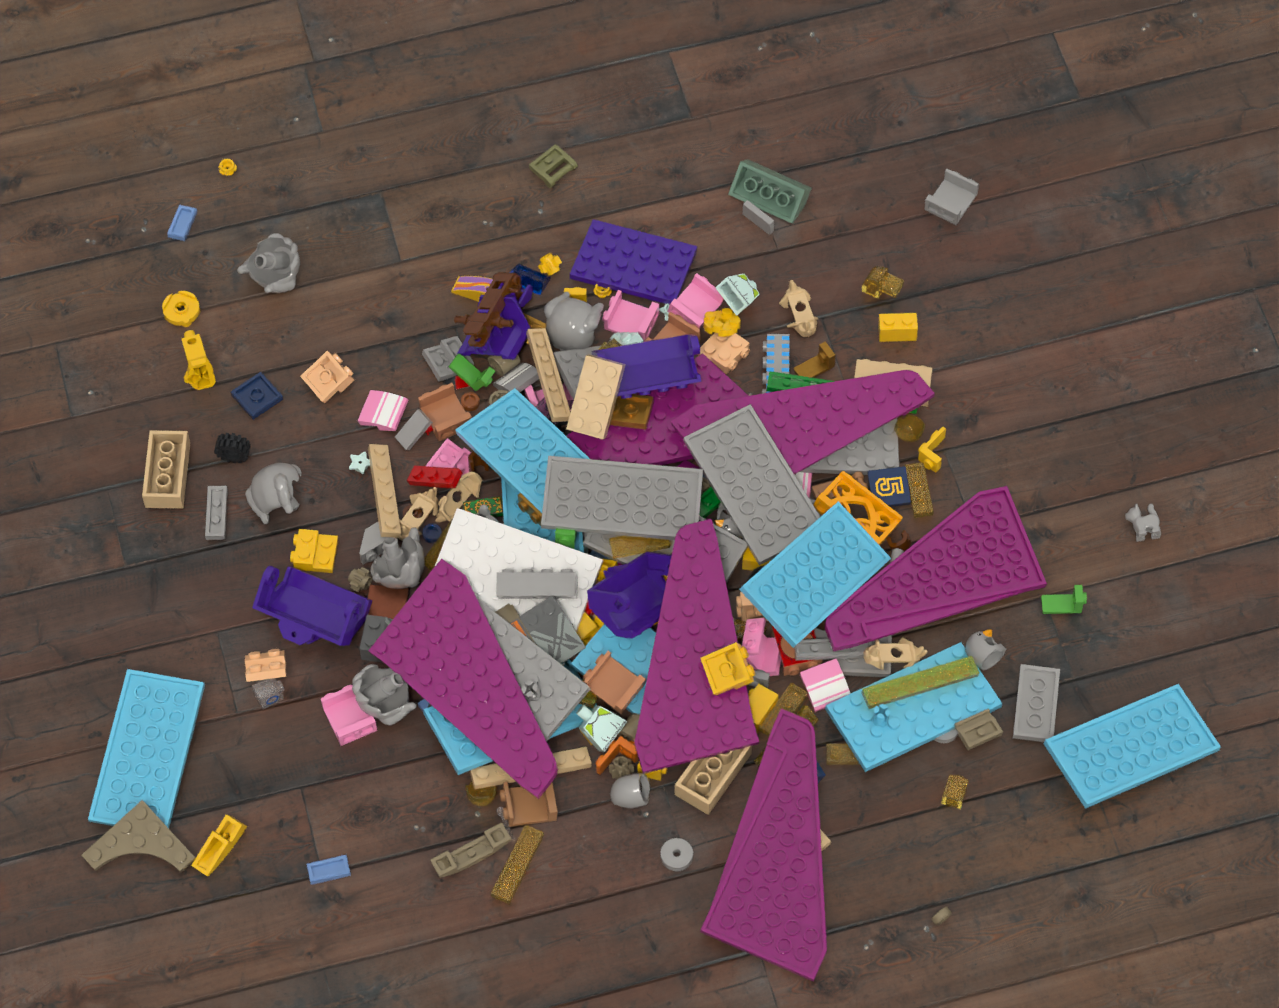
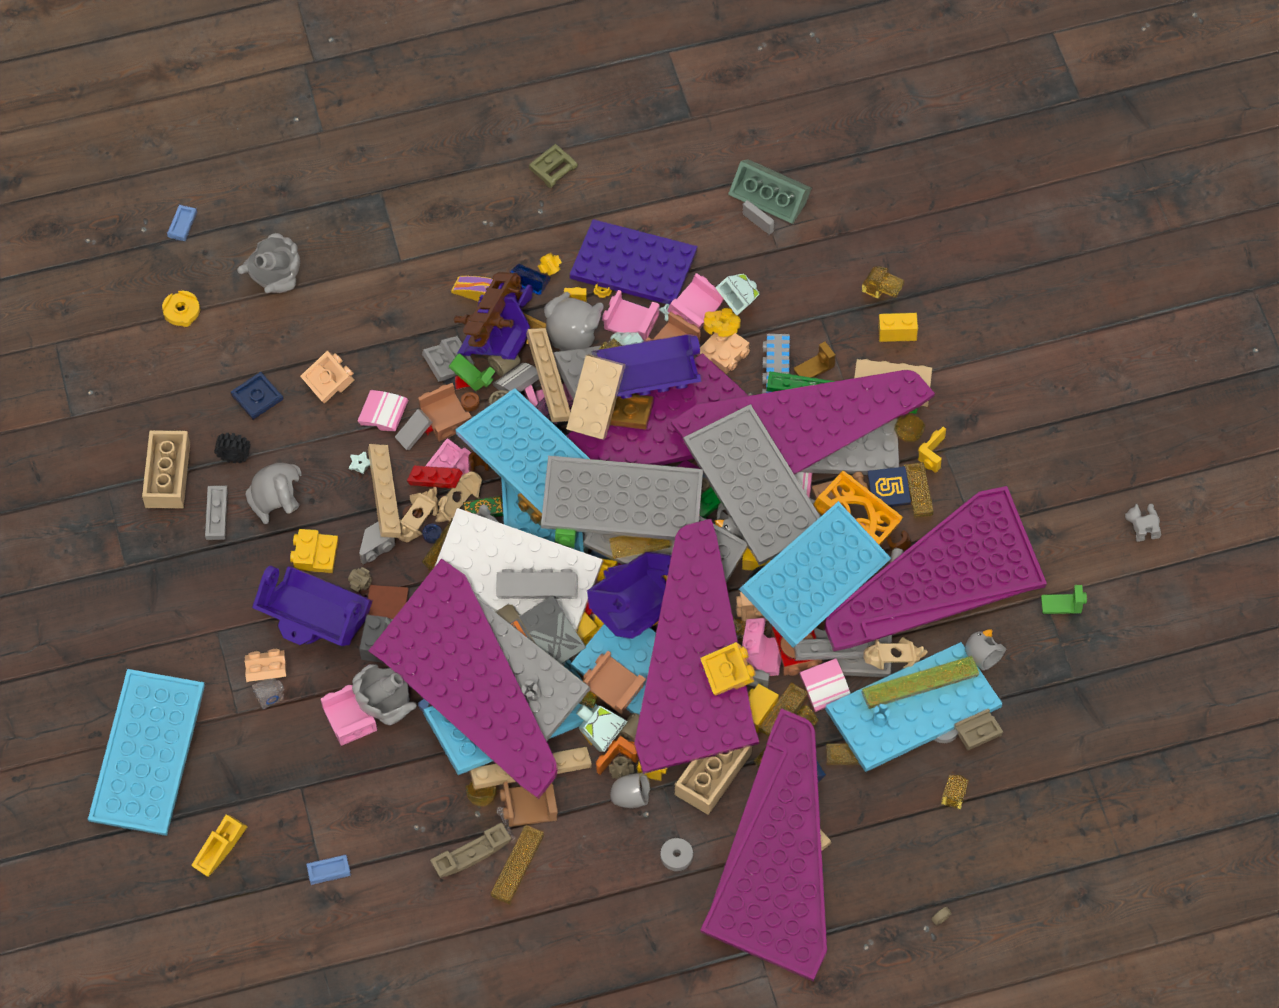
(139, 833): dark tan plate -> none
(199, 368): yellow piece -> none
(227, 163): yellow plate -> none
(400, 566): light grey piece -> none
(804, 322): tan piece -> none
(952, 197): light grey panel -> none
(1036, 703): light grey plate -> none
(1131, 745): medium azure plate -> none

